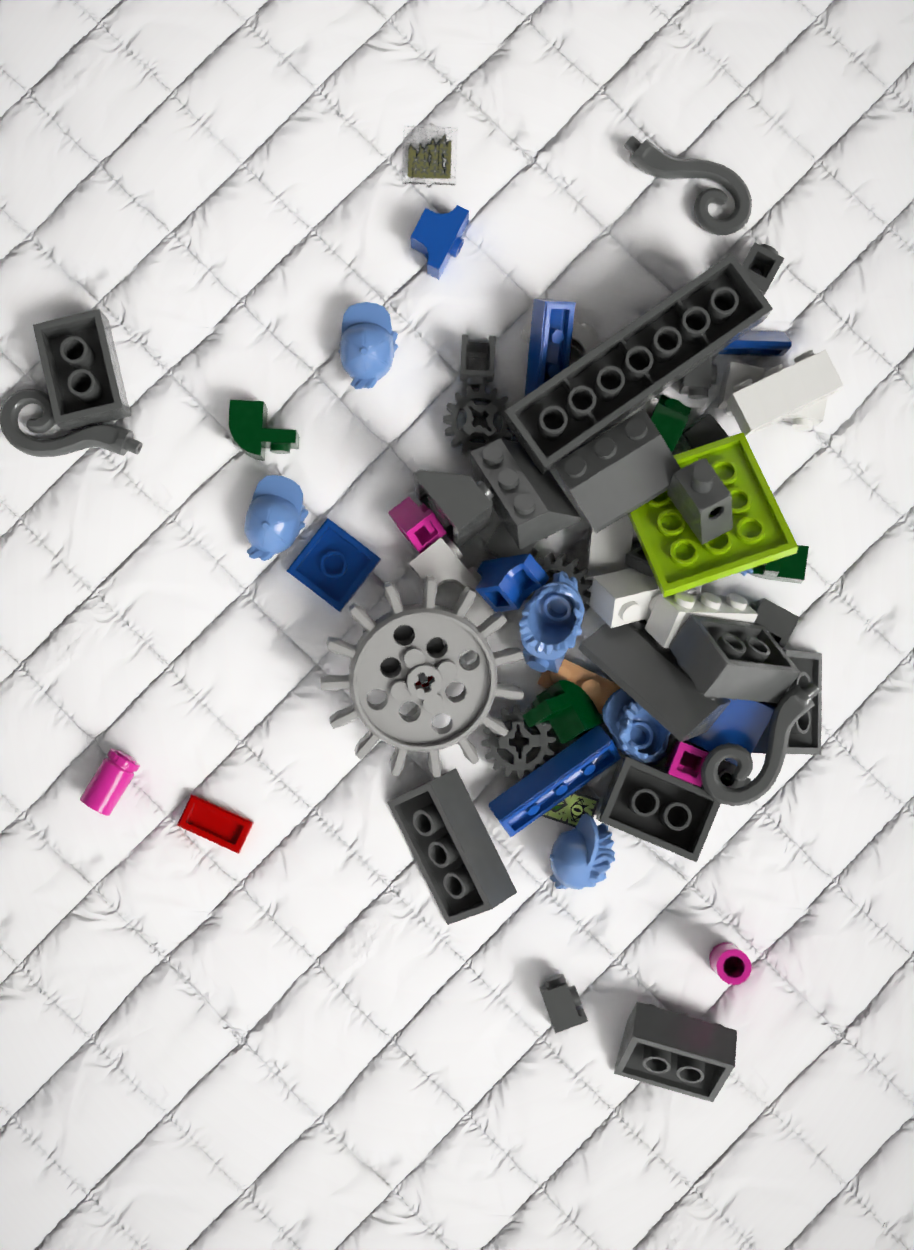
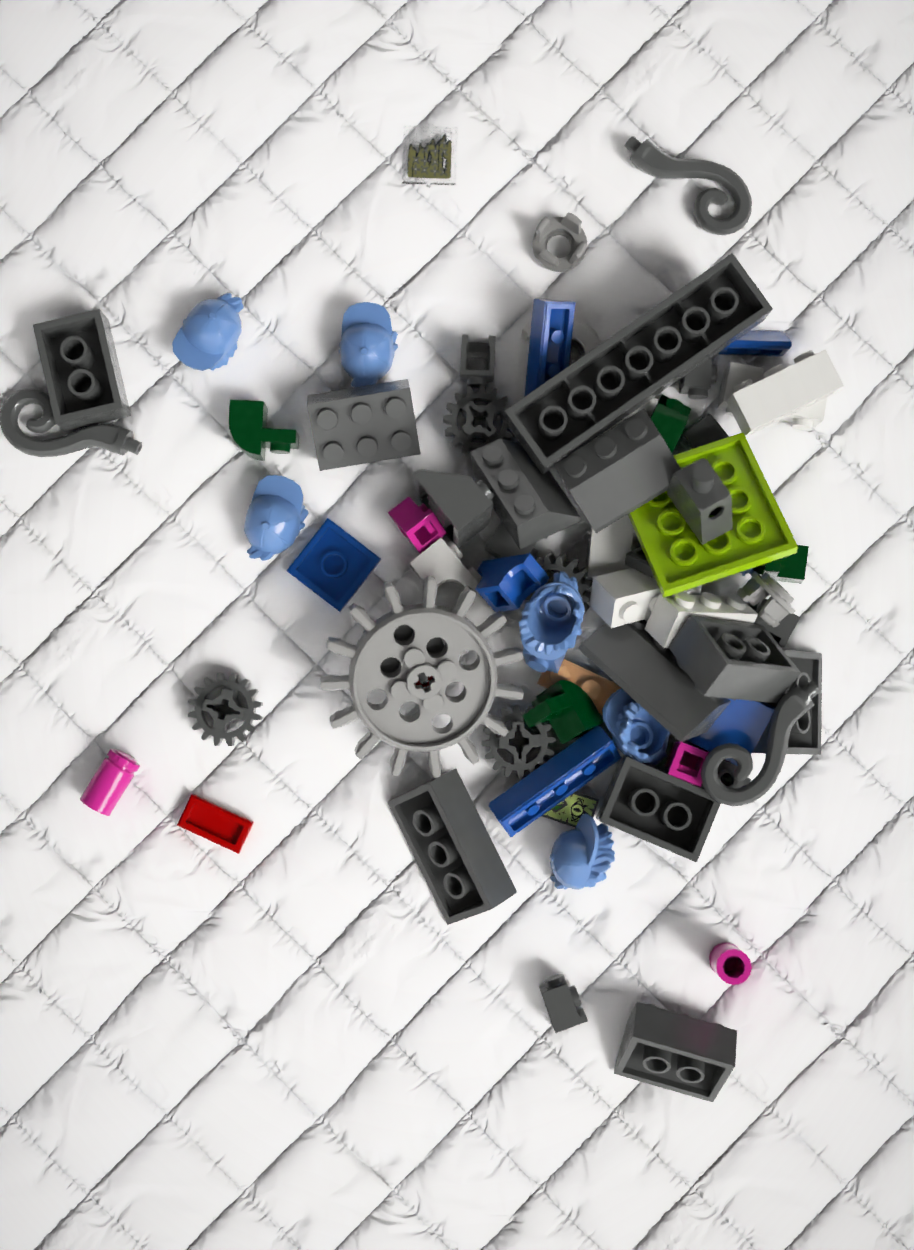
(209, 333): none -> medium blue hair
(221, 725): none -> dark grey gear
(363, 424): none -> dark grey brick
(439, 237): blue brick -> none
(565, 226): none -> light grey piece
(760, 587): none -> light grey piece
(767, 261): dark grey brick -> none

